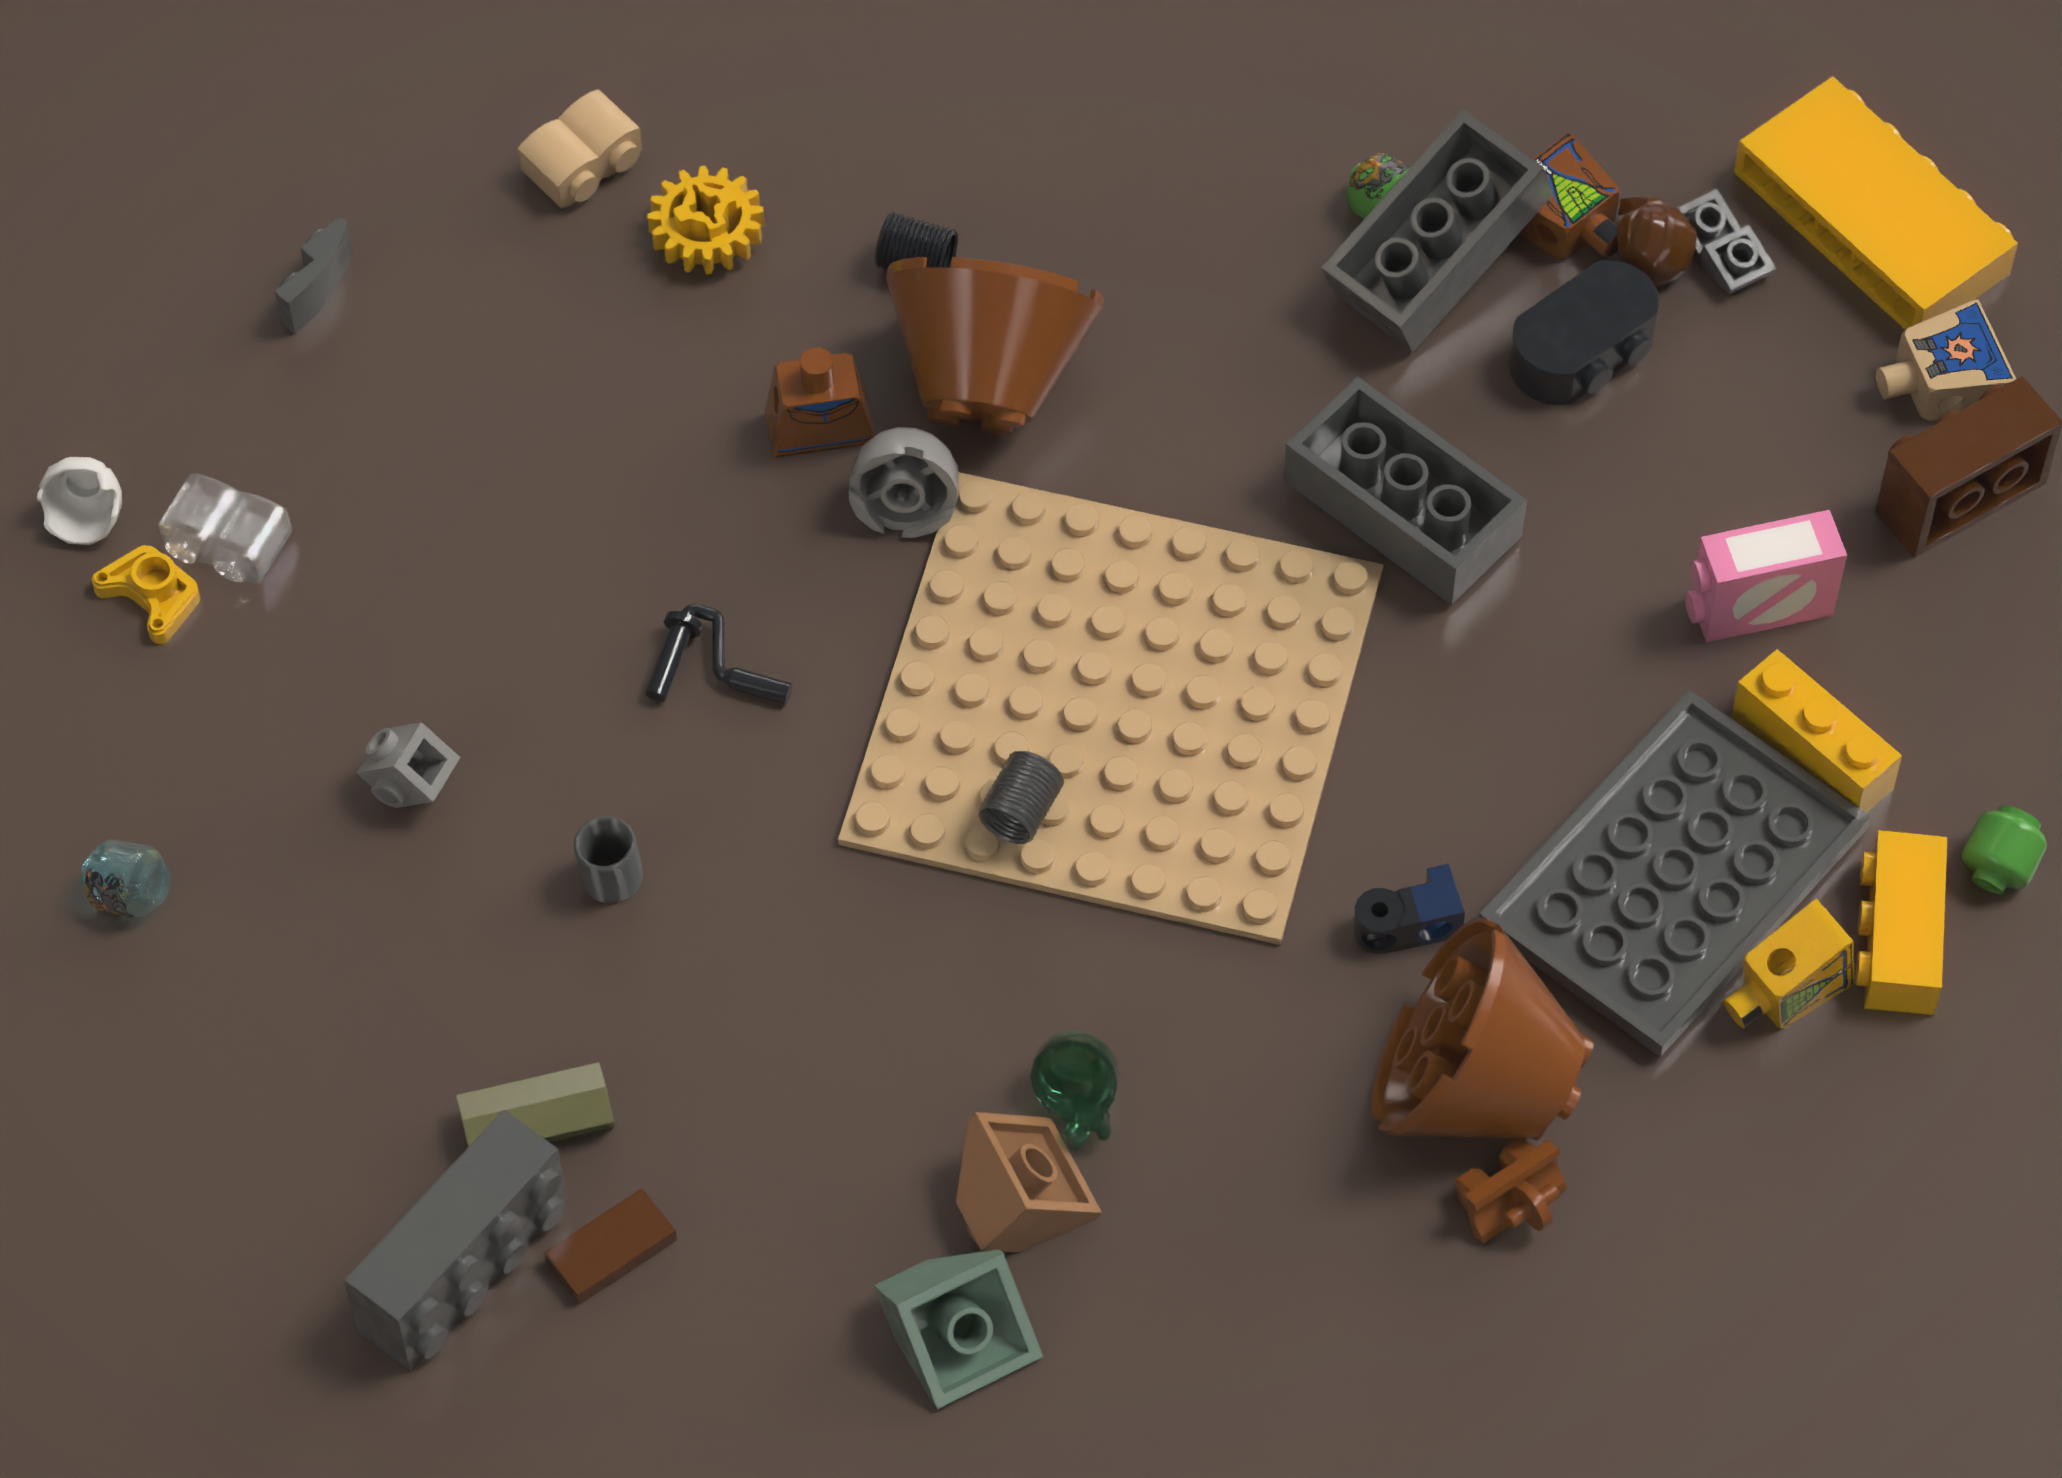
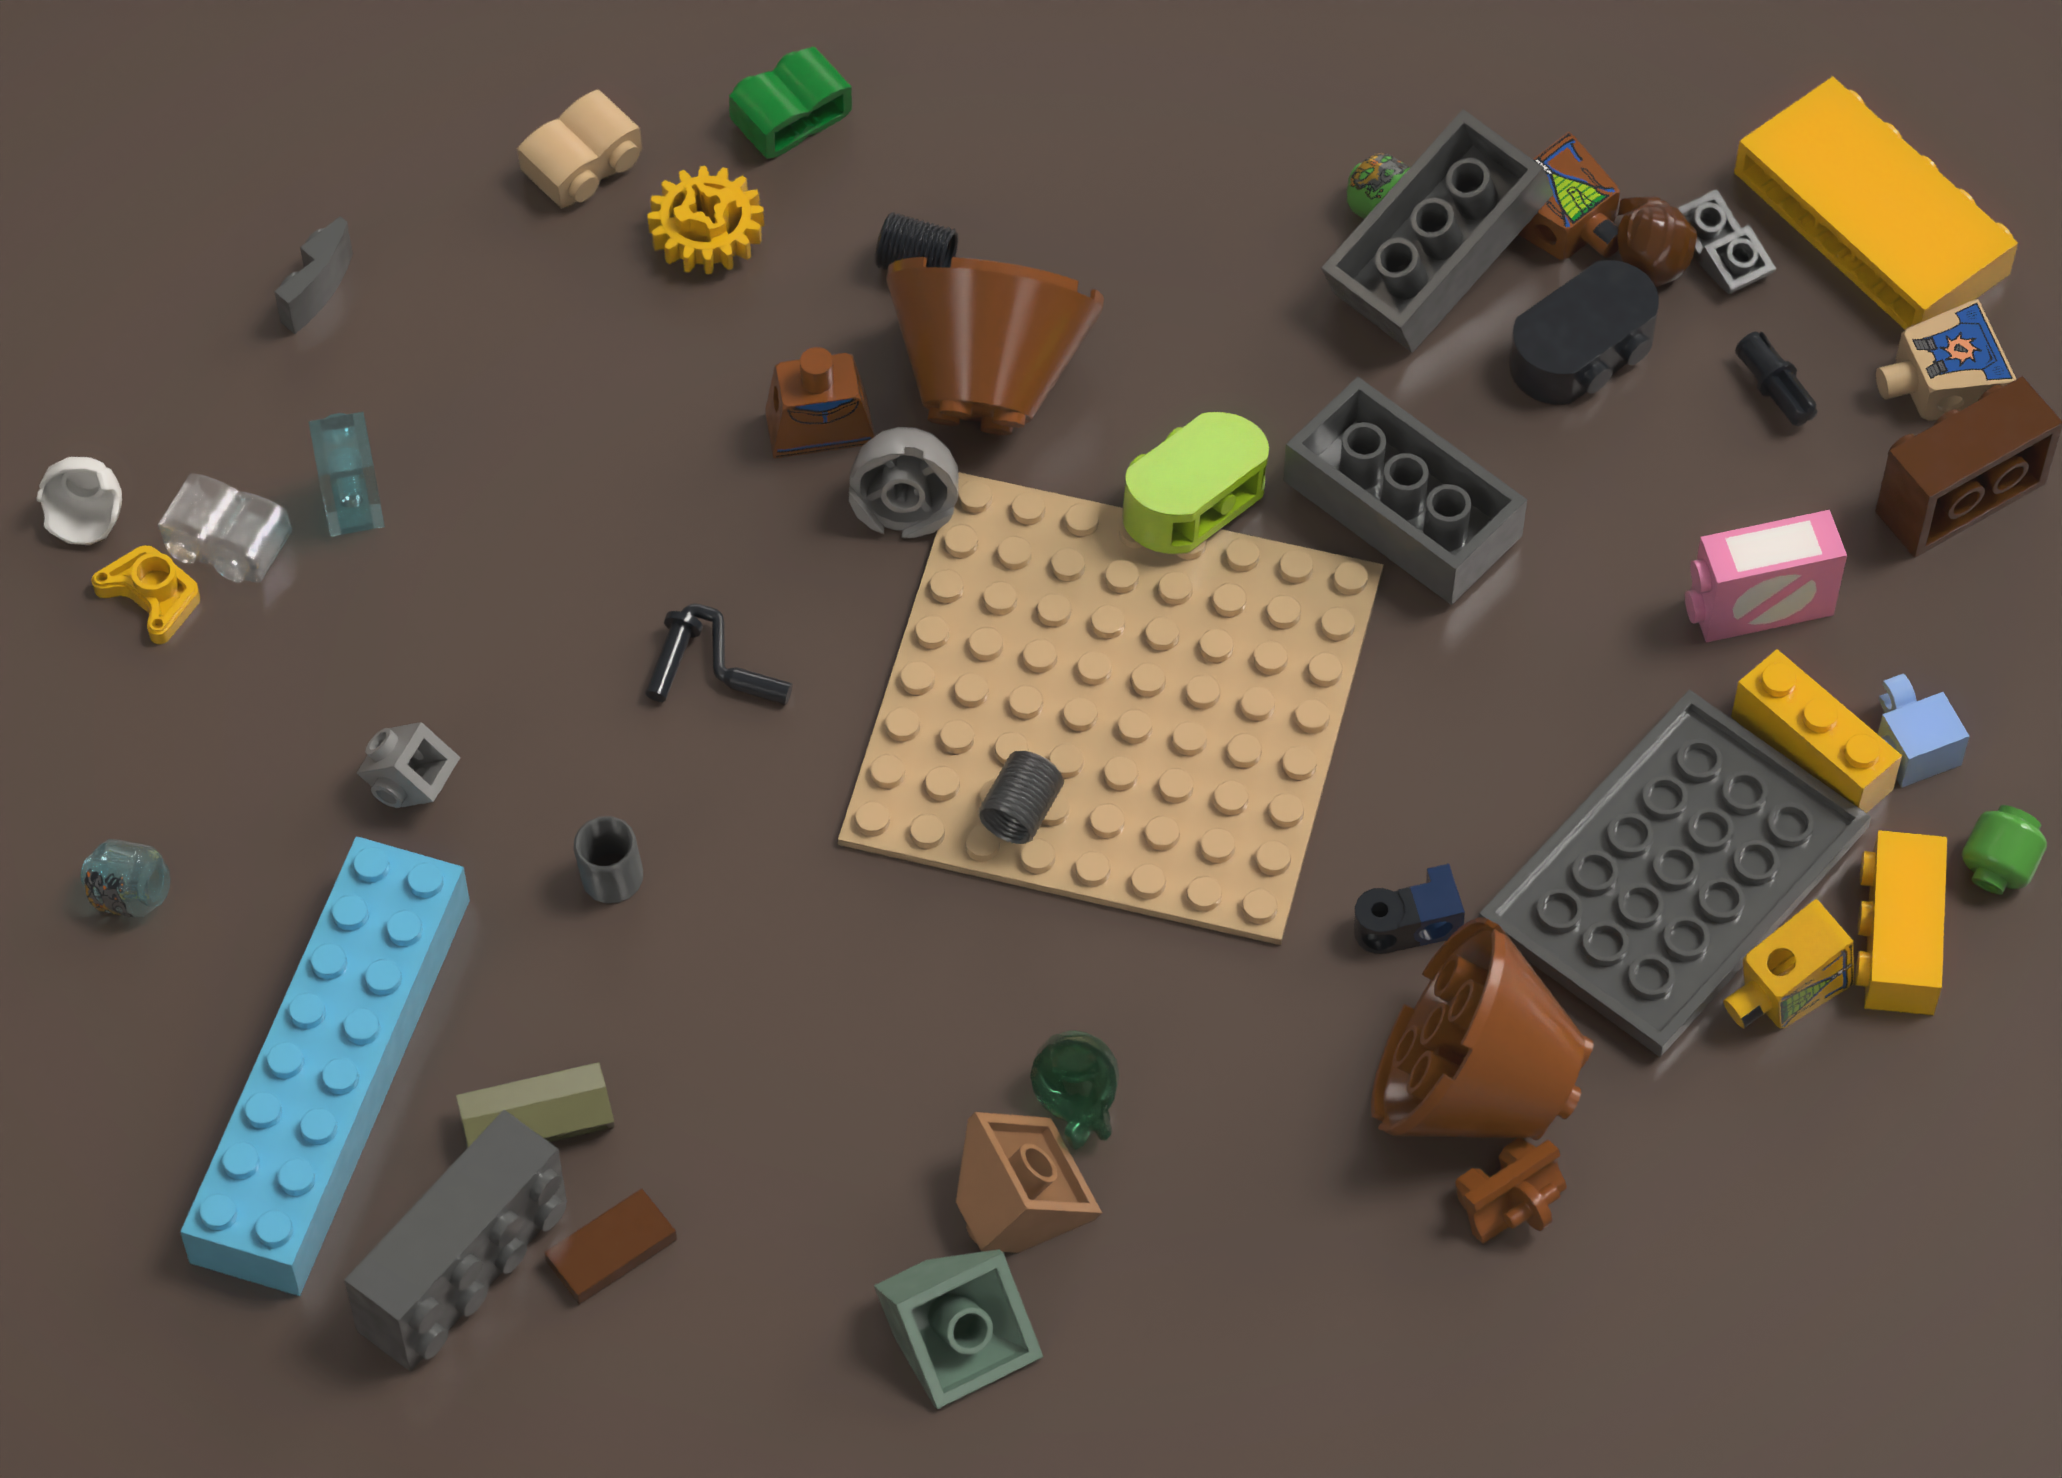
(326, 1066): none -> medium azure brick
(346, 473): none -> clear light blue brick
(790, 102): none -> green brick
(1194, 482): none -> lime brick
(1776, 378): none -> black axle
(1921, 731): none -> light blue brick

